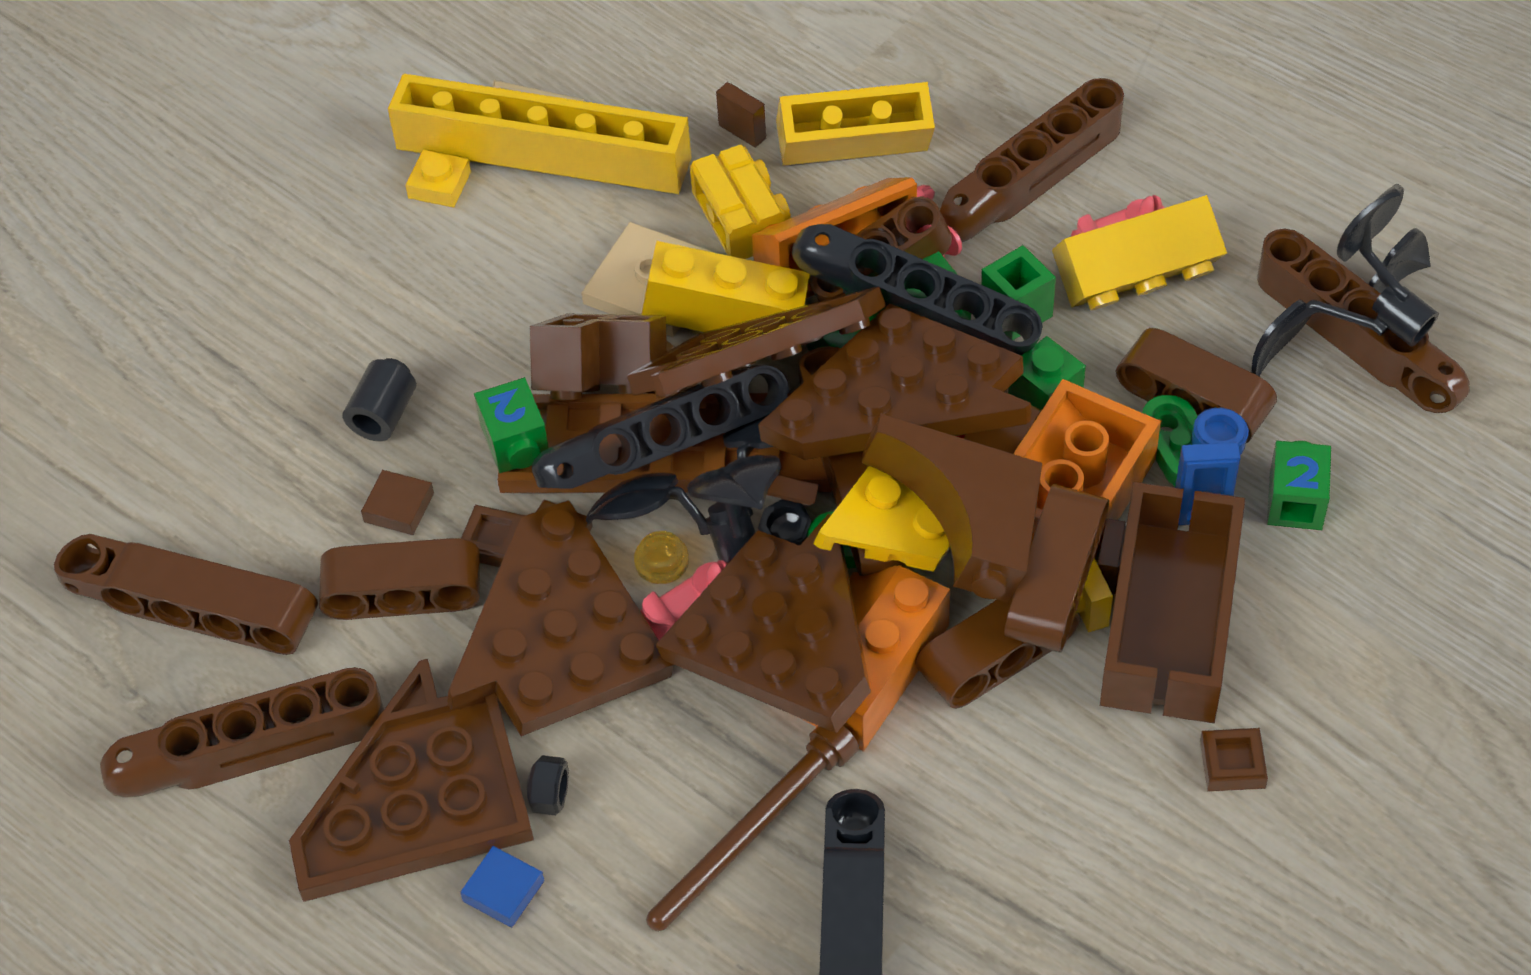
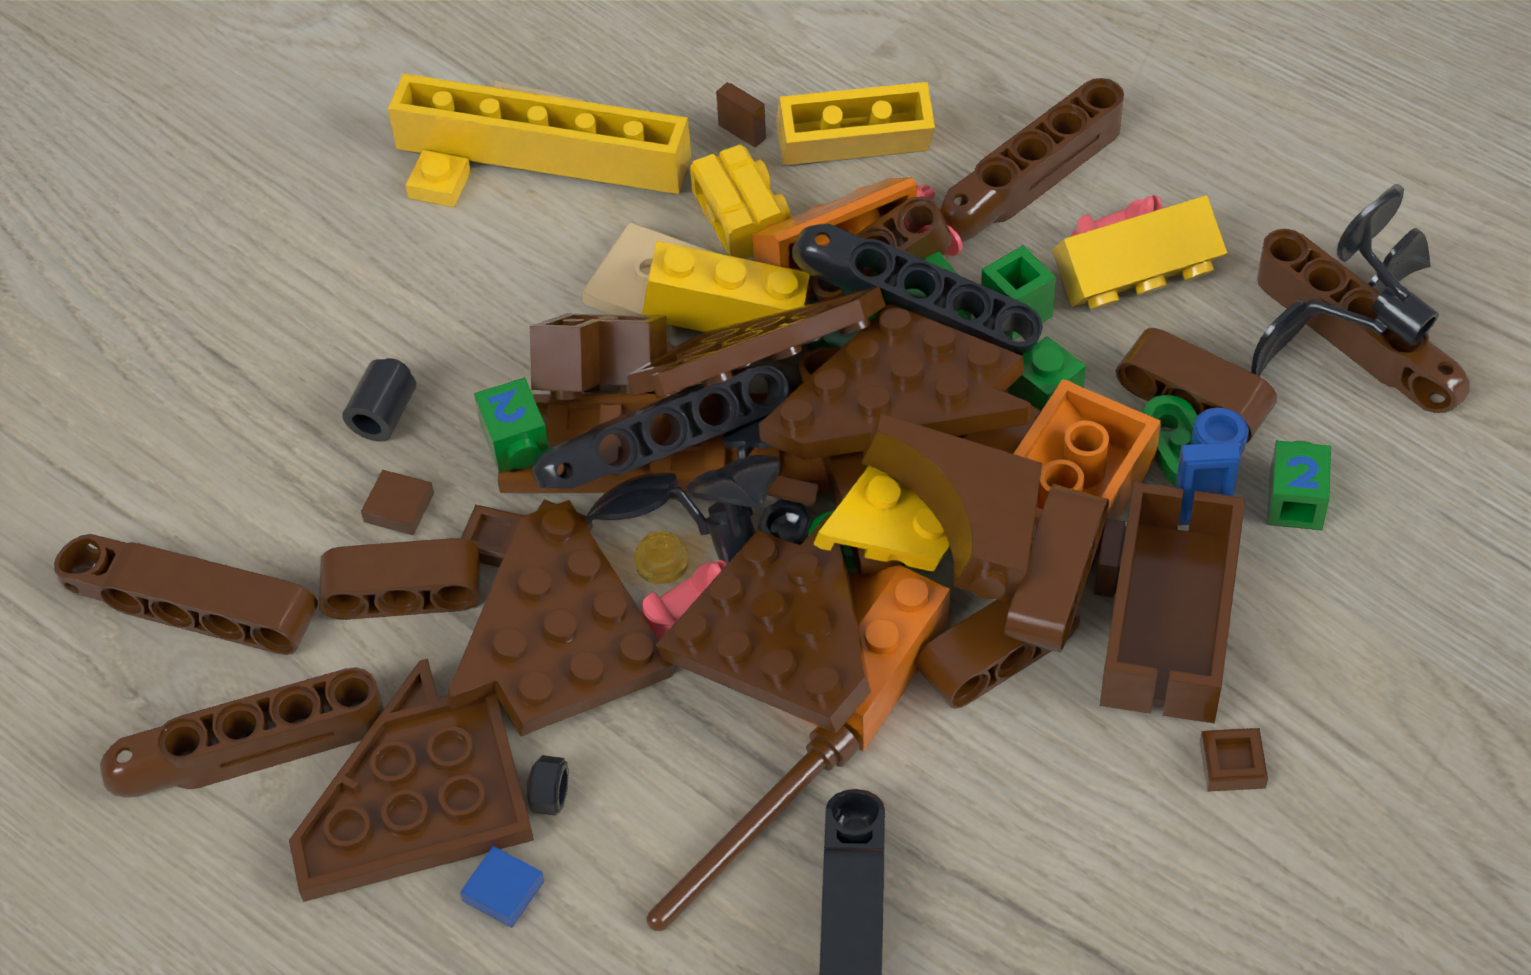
(1095, 600): yellow plate -> none

